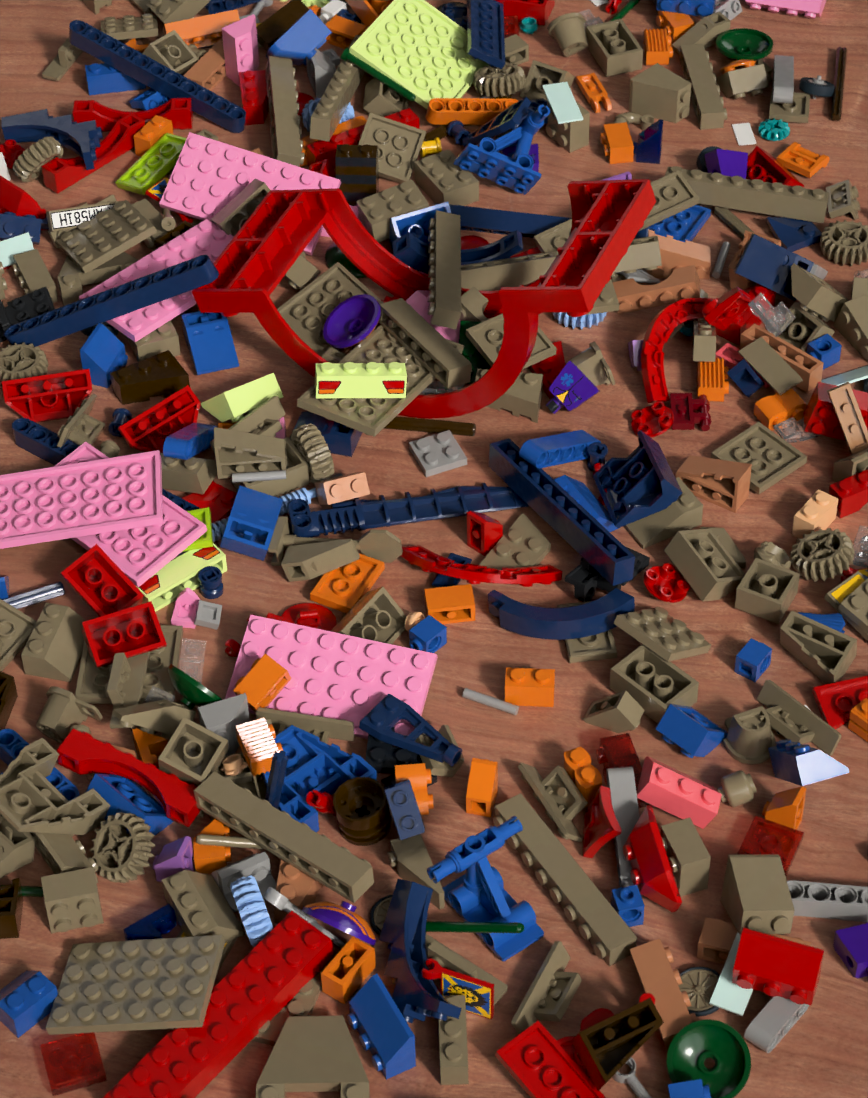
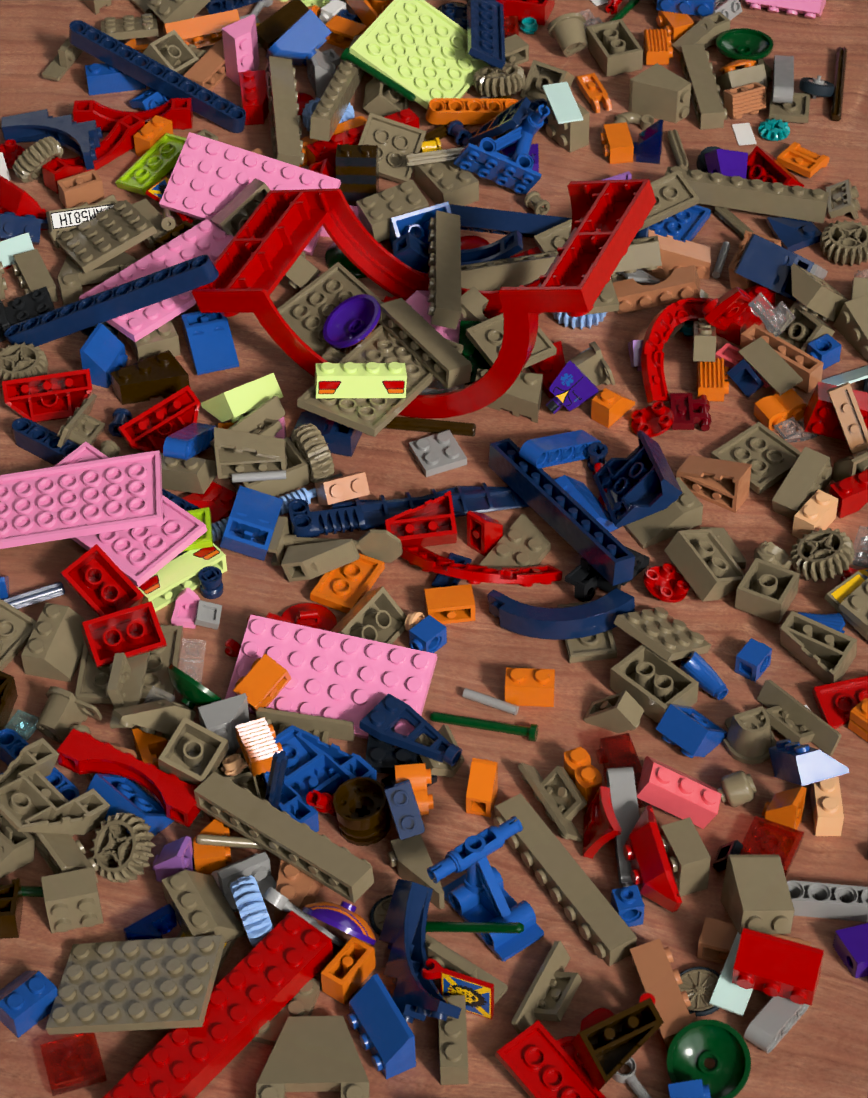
(23, 724): none -> clear light blue plate
(80, 188): none -> nougat brick
(427, 524): none -> red wedge
(433, 156): none -> dark tan axle
(531, 732): none -> dark green bar
(537, 203): none -> dark tan bush
(609, 407): none -> orange slope
(677, 149): none -> dark tan axle
(705, 675): none -> blue piece
(731, 848): none -> black tile
(745, 100): none -> nougat brick
(807, 475): none -> dark tan wedge
(827, 807): none -> light nougat brick

